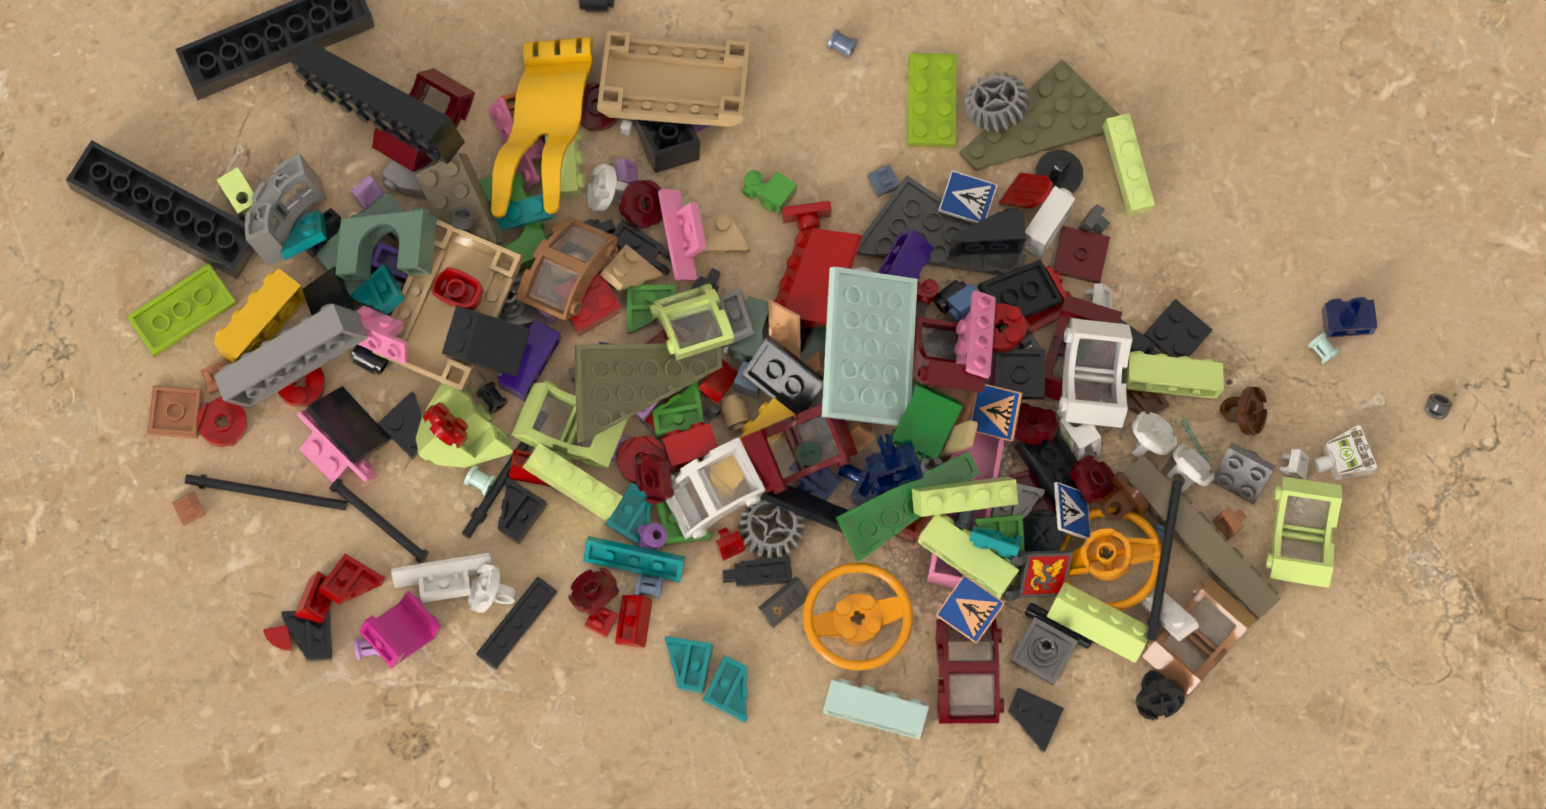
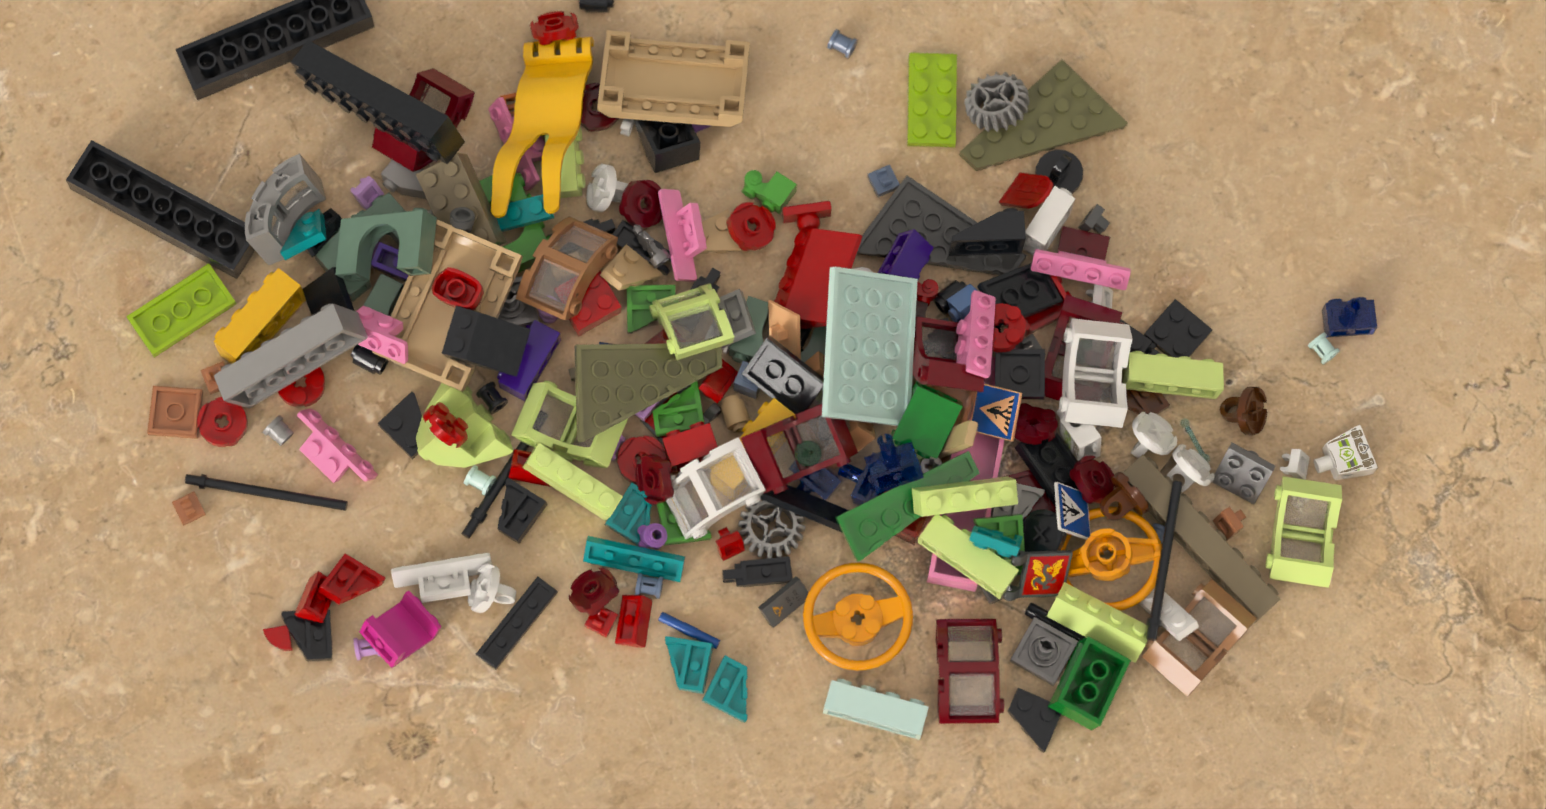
(234, 188): yellowish green torso -> none
(278, 431): none -> light grey piece
(337, 486): black bar -> none
(348, 424): black tile -> none
(380, 291): teal wing -> none
(554, 27): none -> red plate
(626, 170): lavender tile -> none
(658, 256): none -> flat silver piece
(688, 629): none -> blue piece
(756, 215): none -> red plate
(964, 520): sand blue bush -> none
(967, 197): piece -> none
(970, 609): piece -> none
(1080, 268): none -> bright pink bracket
(1089, 683): none -> green brick
(1128, 164): yellowish green brick -> none
(1159, 697): black tile -> none
(1438, 404): dark grey tile -> none

